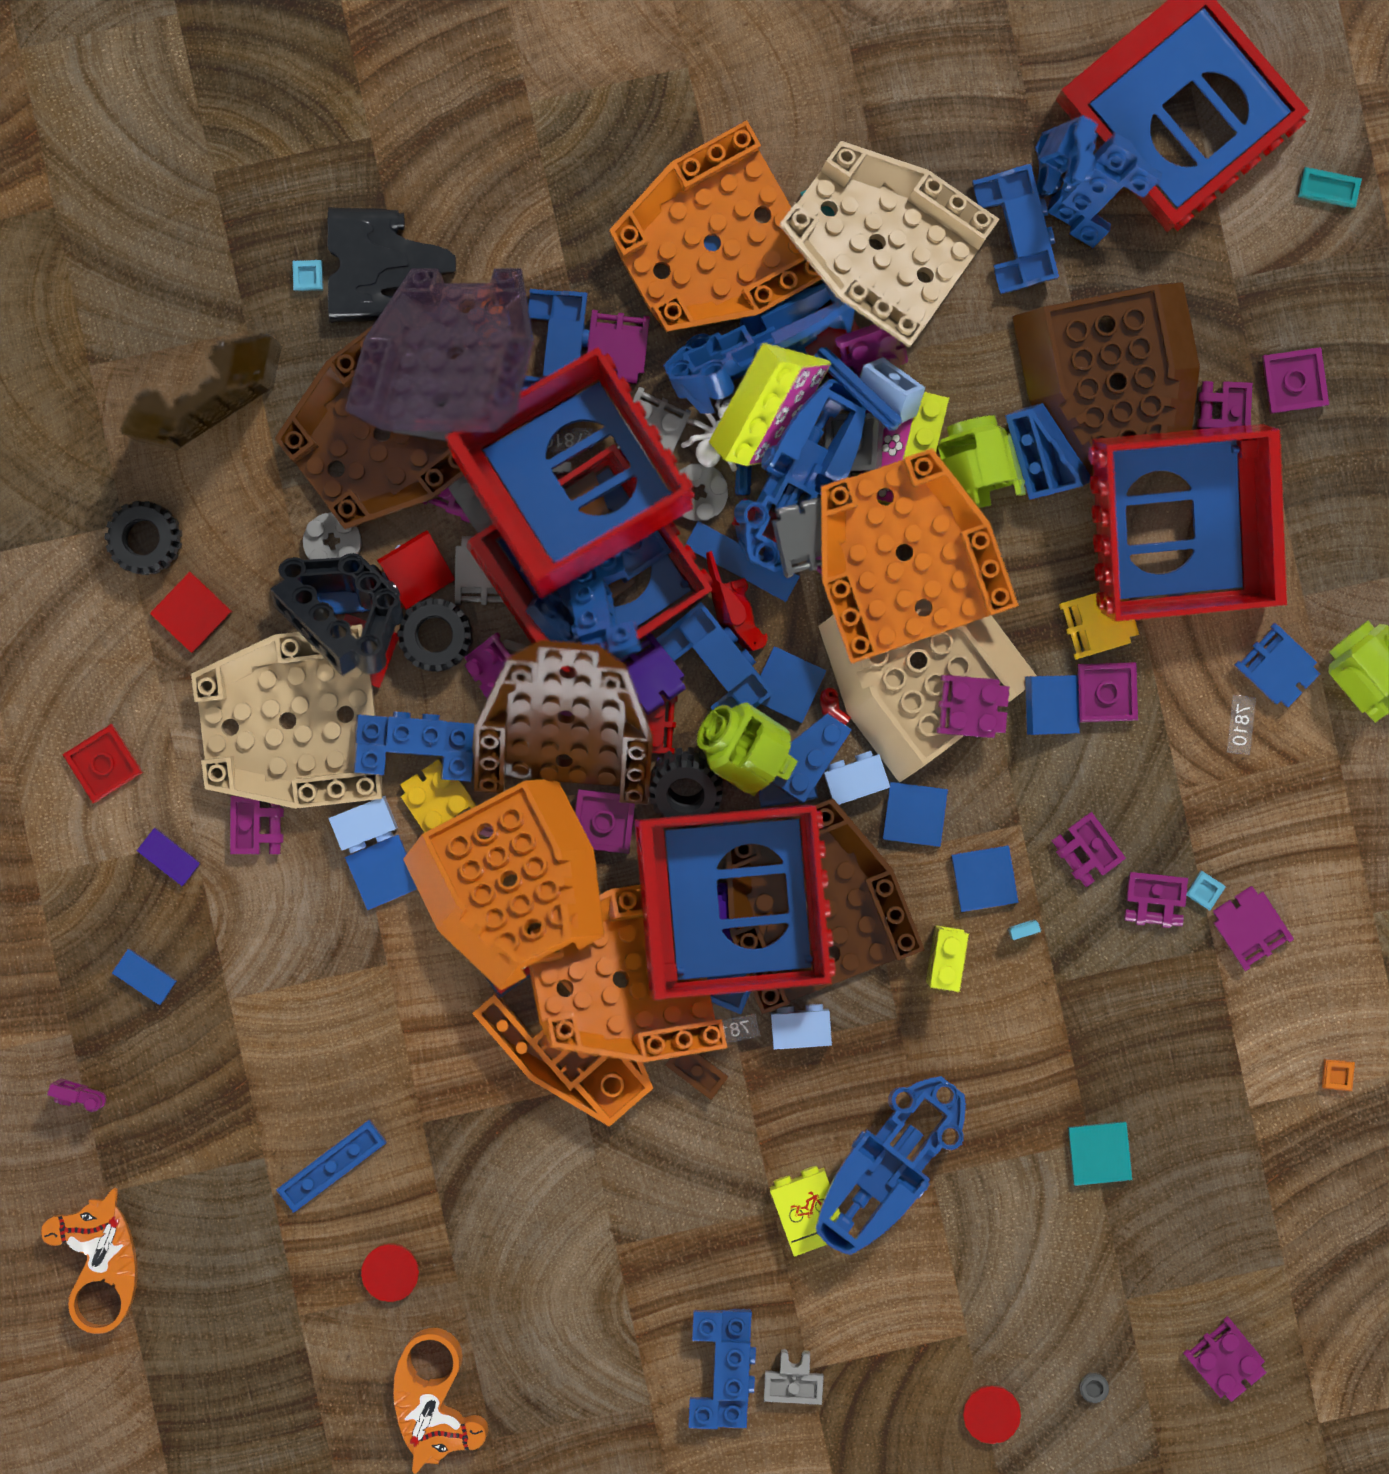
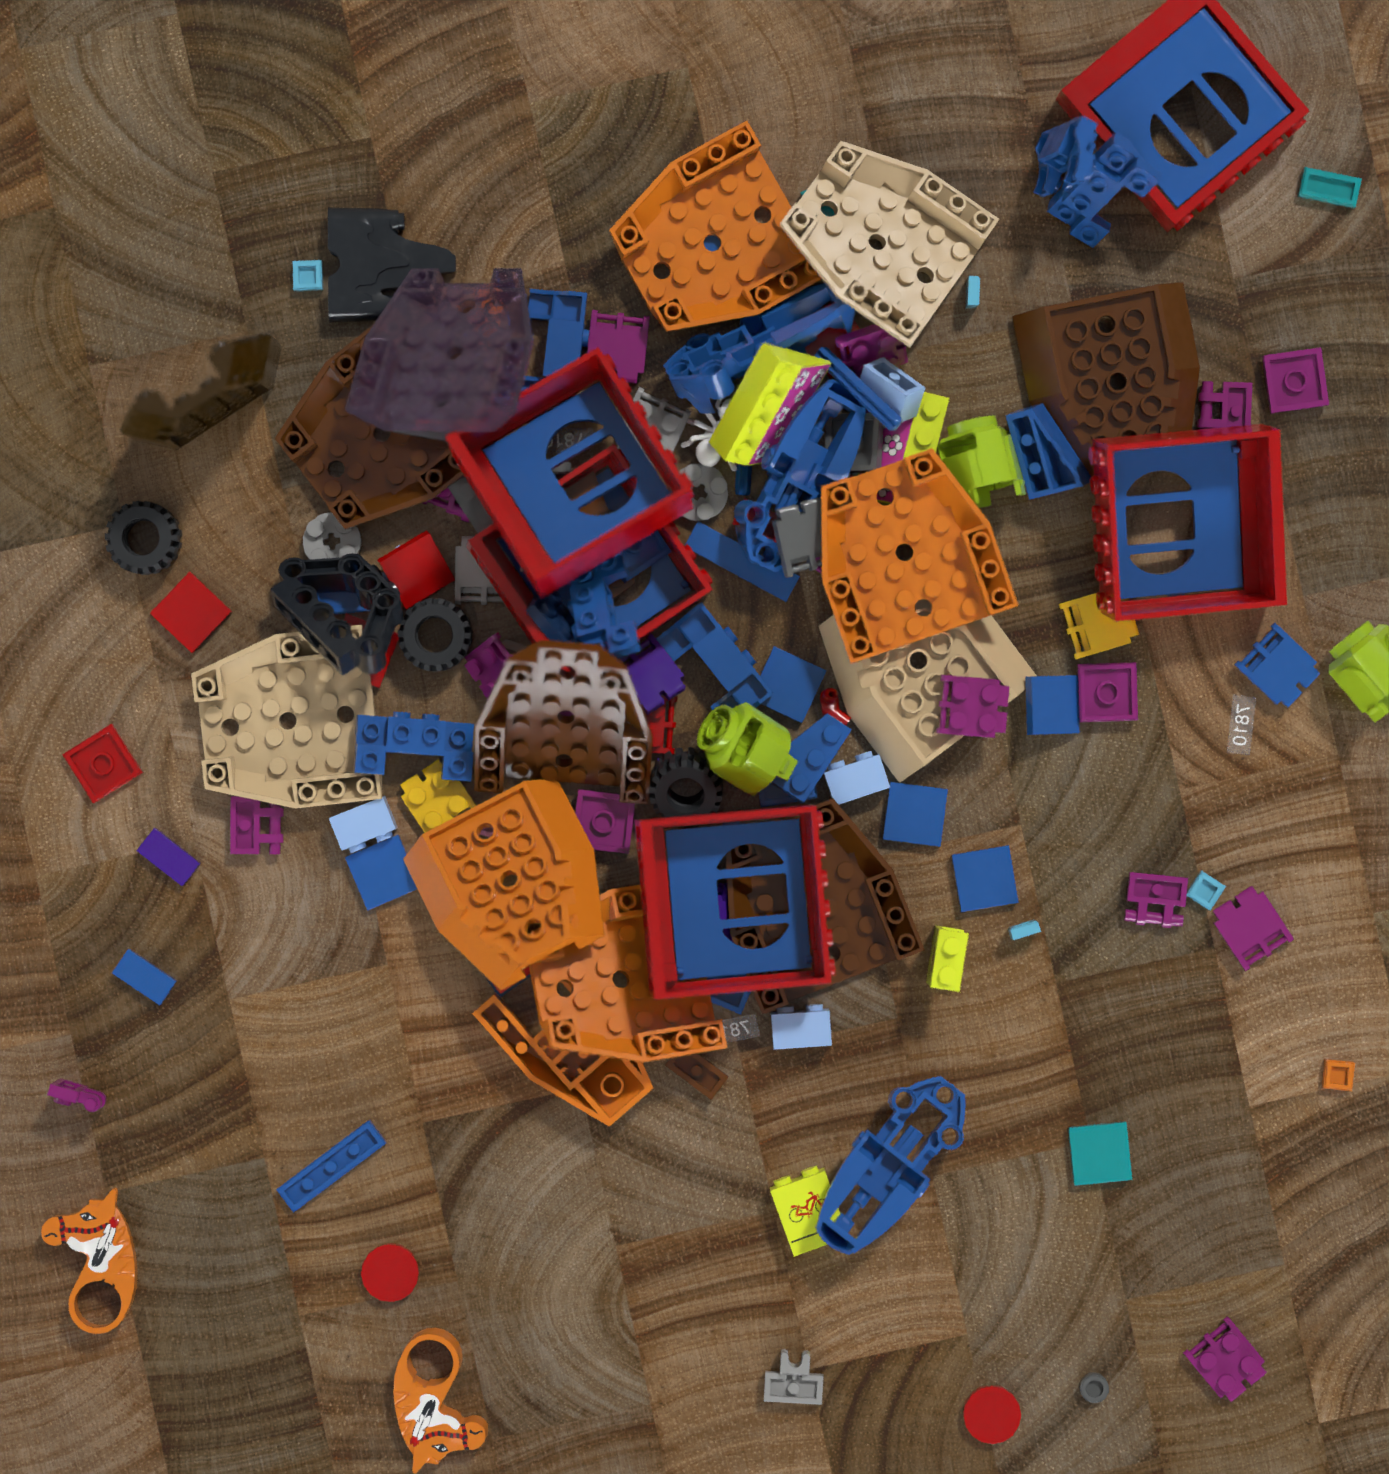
(733, 1356): blue bracket -> none
(734, 608): red animal -> none
(972, 292): none -> medium azure tile
(1026, 228): blue bracket -> none
(1096, 844): magenta plate -> none

